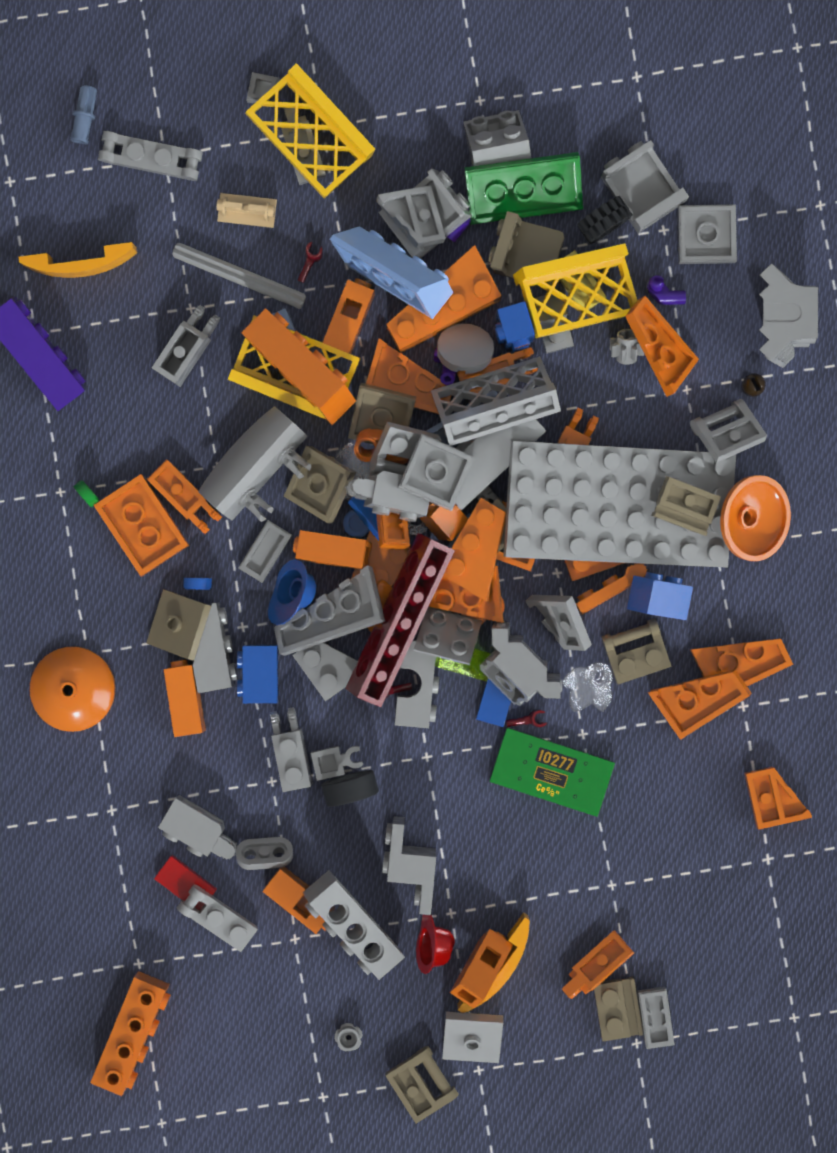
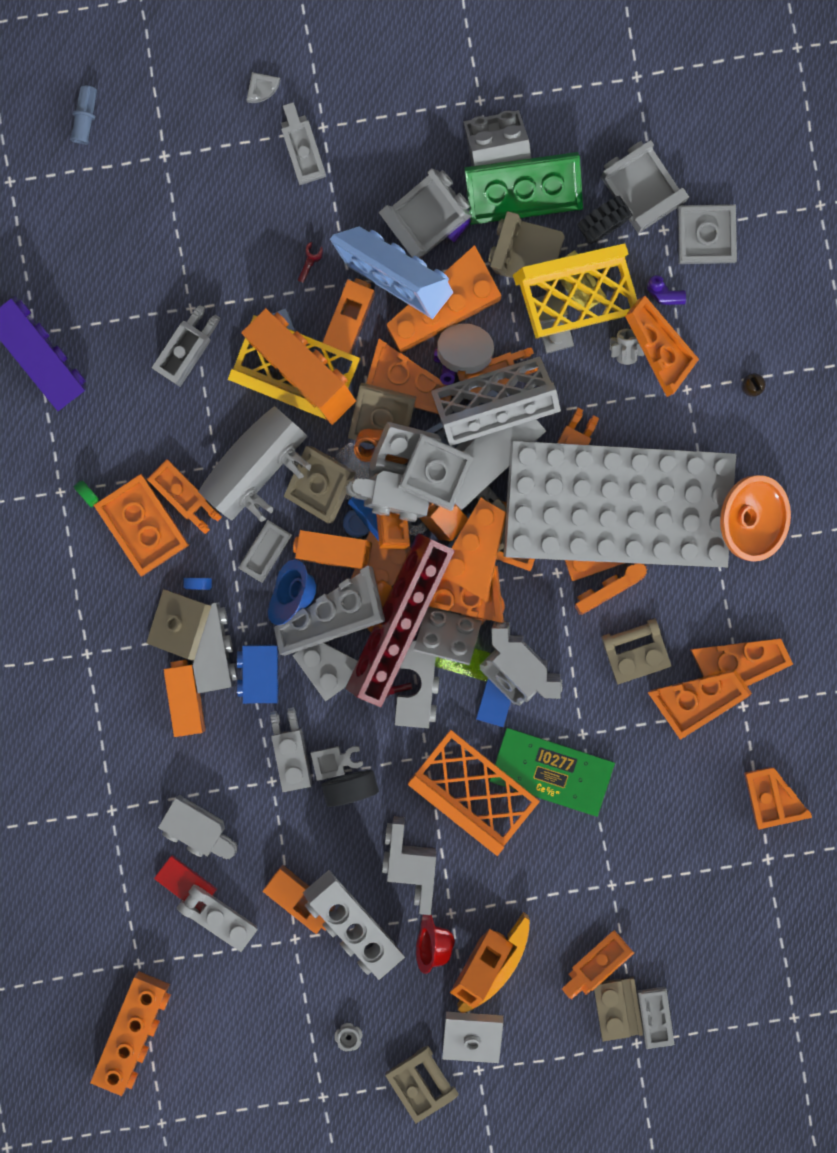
(91, 684): orange dish -> none
(114, 256): light orange slope -> none
(150, 156): light grey plate -> none
(239, 275): light grey axle -> none
(246, 210): tan hinge -> none
(264, 852): light grey plate -> none
(328, 114): yellow fence -> none
(414, 214): light grey wing -> none
(456, 810): none -> orange fence
(514, 327): blue brick -> none
(526, 720): dark red hand -> none
(562, 620): light grey wing -> none
(586, 689): clear plate -> none
(660, 597): brick -> none
(686, 506): dark tan plate -> none
(732, 437): light grey plate -> none
(788, 316): light grey slope -> none

